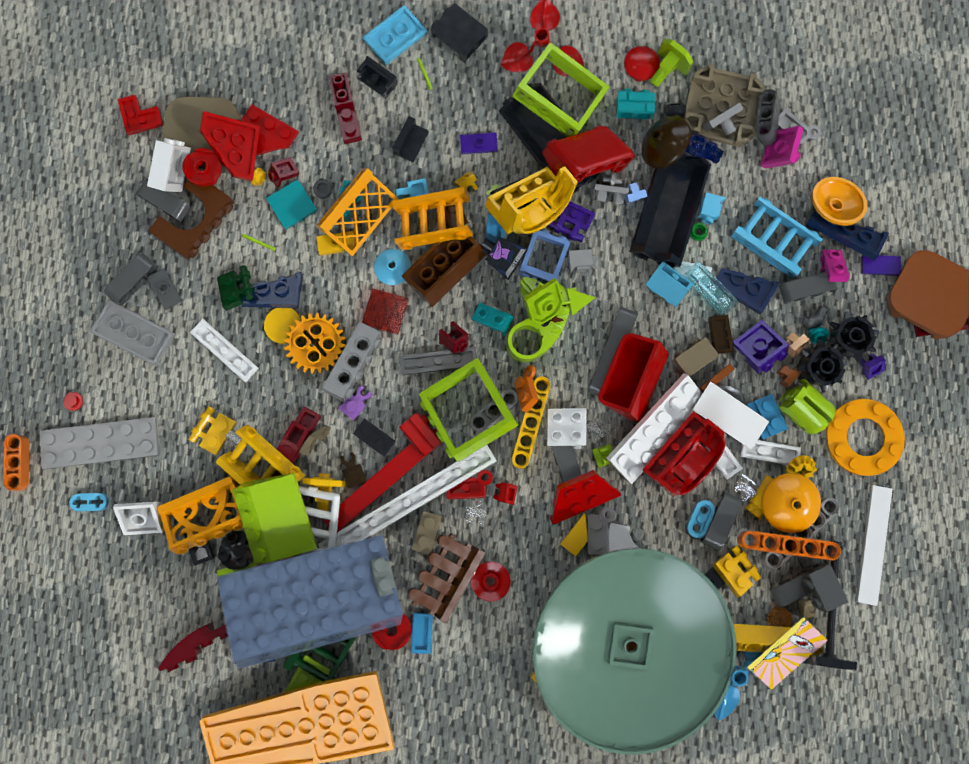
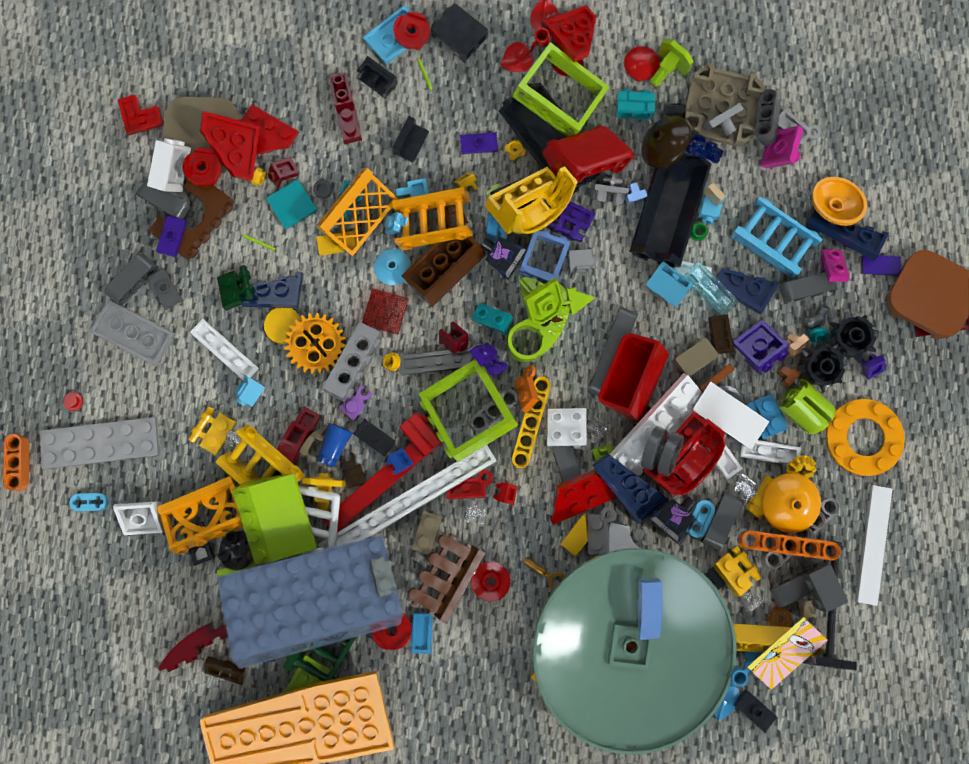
(171, 236): none -> dark purple plate
(224, 670): none -> dark brown plate
(248, 391): none -> medium azure window
(333, 444): none -> blue plant
(391, 361): none -> yellow plate
(395, 222): none -> medium azure plate
(400, 461): none -> blue tile
(414, 40): none -> red plate
(487, 356): none -> dark purple plate
(516, 144): none -> yellow plate
(542, 571): none -> pearl gold piece
(573, 31): none -> red plate
(631, 490): none -> dark blue wing
(649, 608): none -> medium blue slope
(662, 451): none -> dark grey wheel
(675, 519): none -> torso
(714, 194): none -> tan tile
(751, 601): none -> clear tile
(755, 710): none -> black plate

